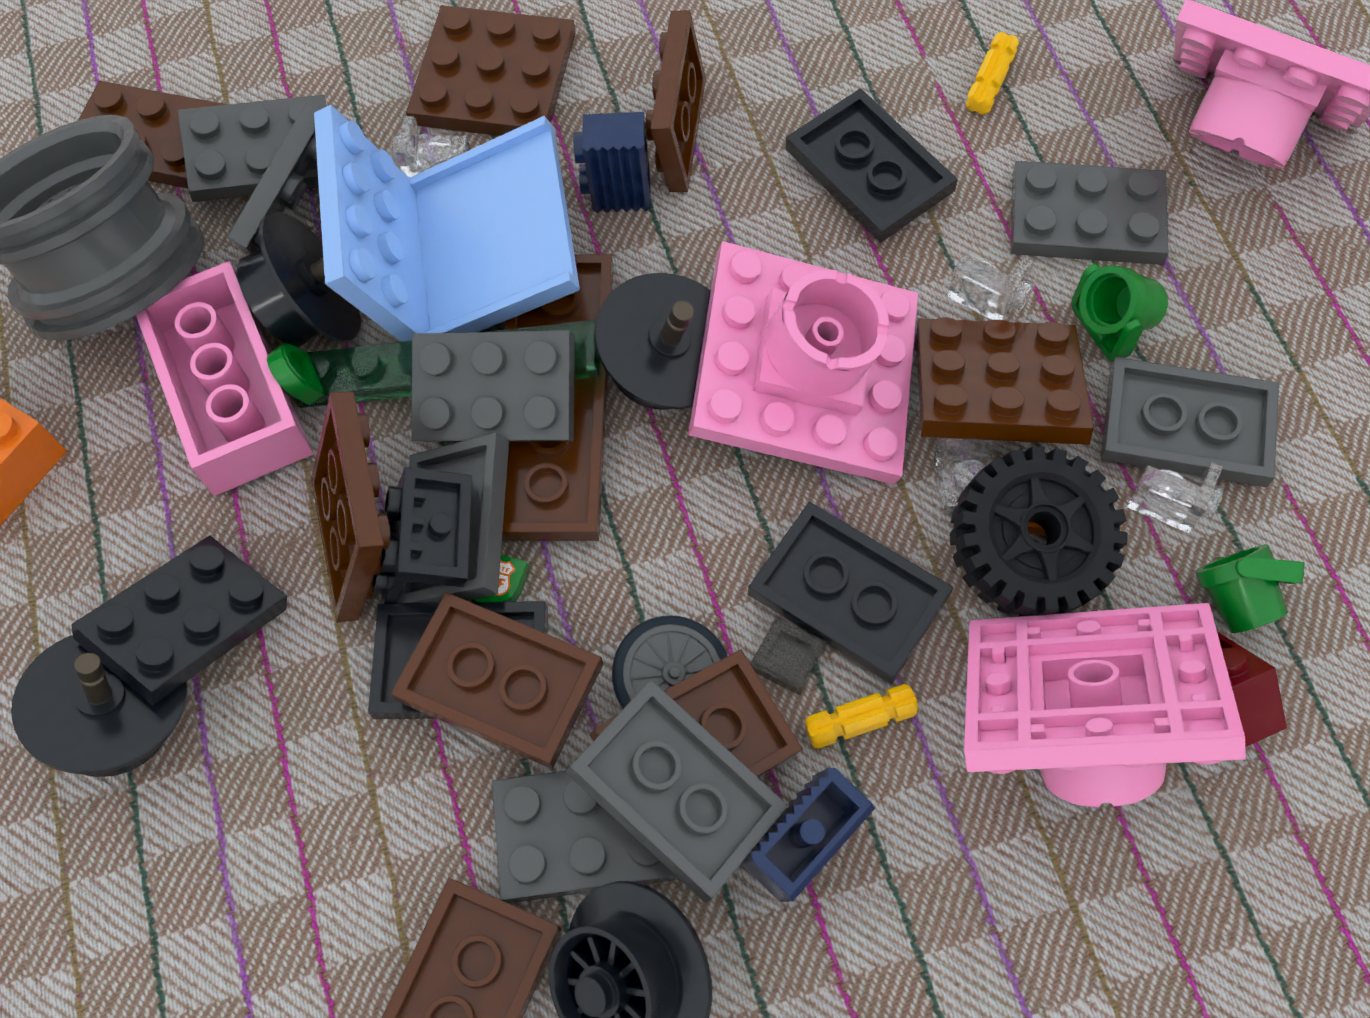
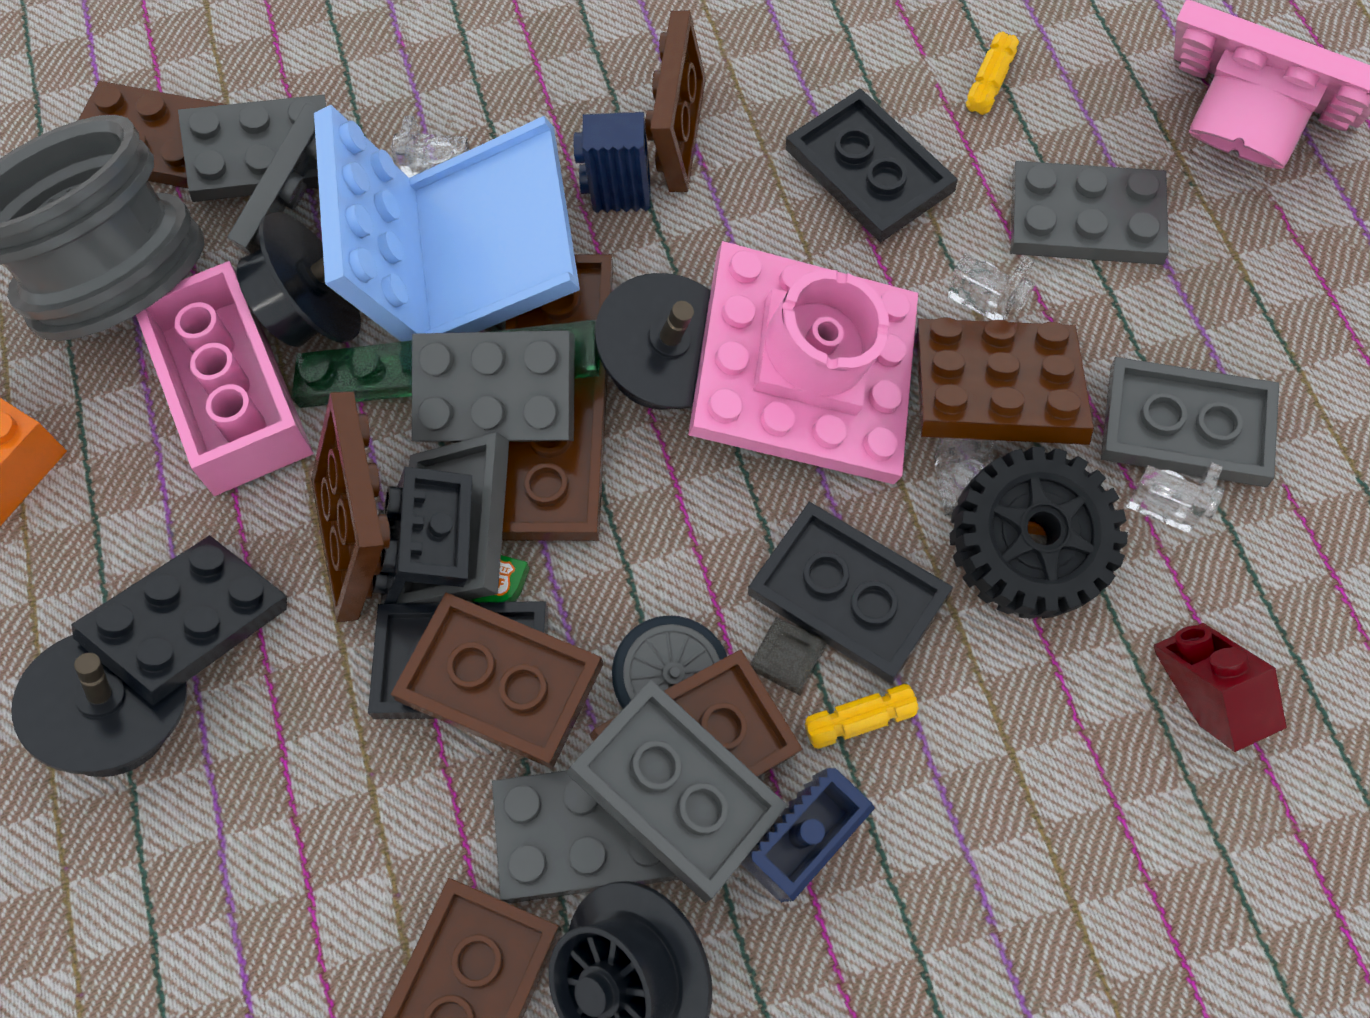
(295, 373): green tile -> none
(490, 70): reddish brown plate -> none
(1099, 699): bright pink piece -> none
(1120, 303): green piece -> none
(1248, 586): green piece -> none

